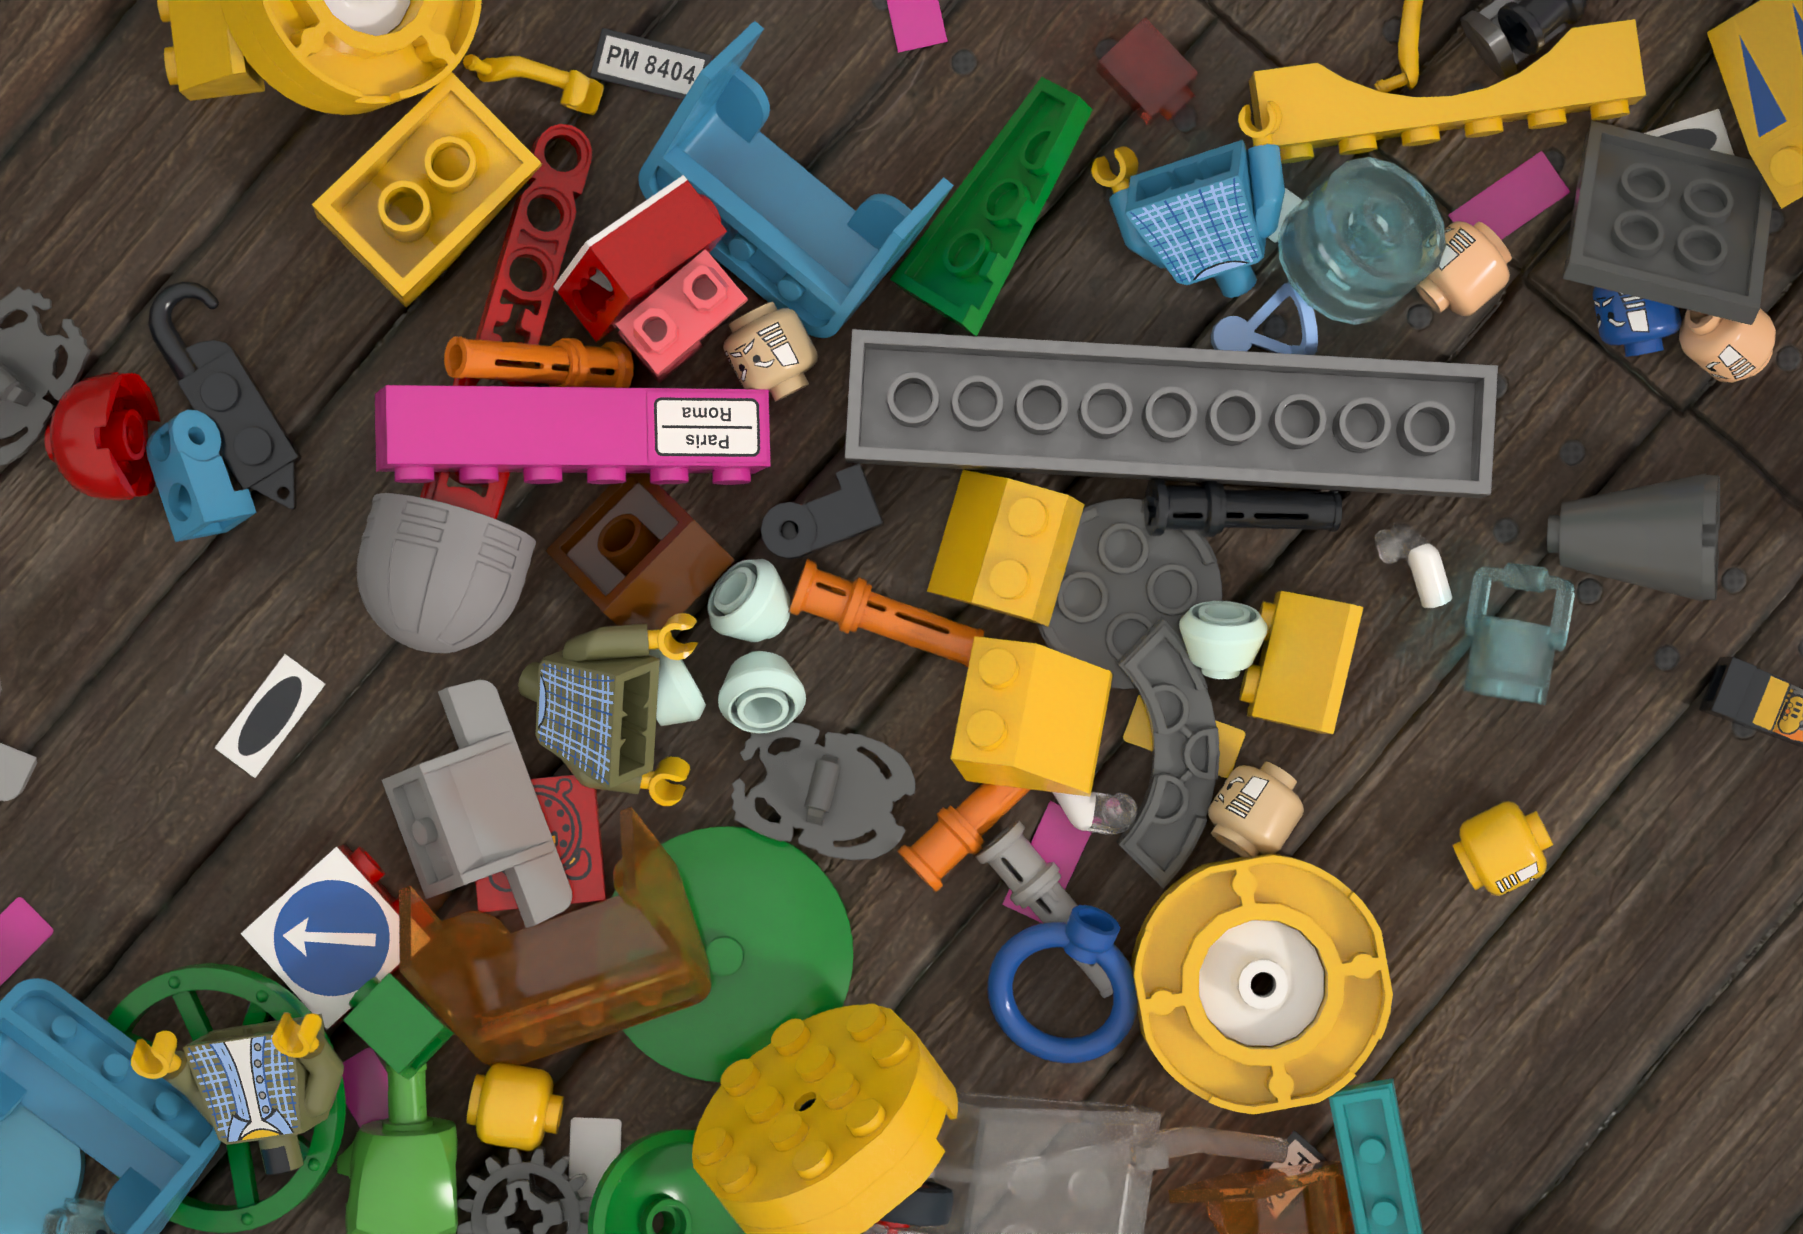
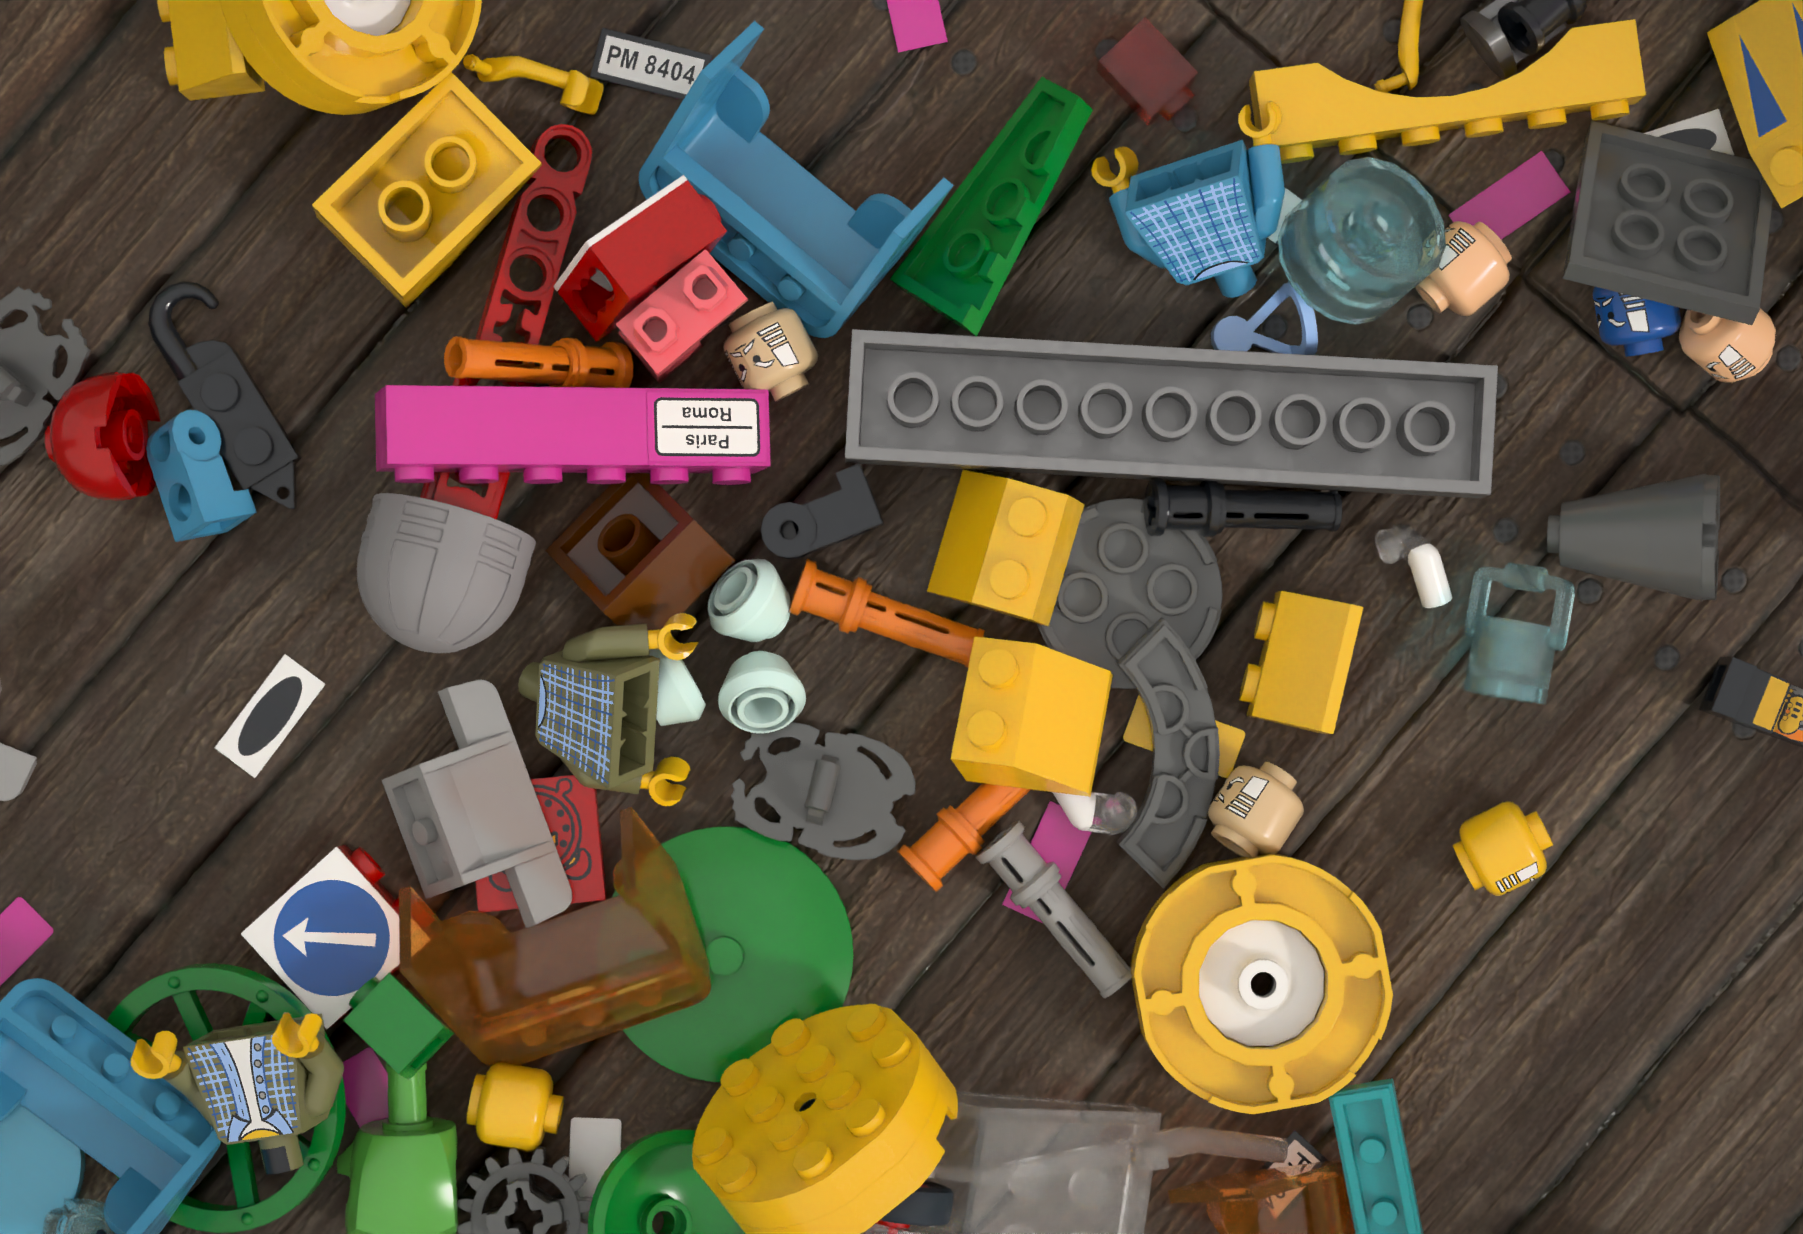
(1088, 939): blue piece -> none
(1222, 637): light aqua cone -> none

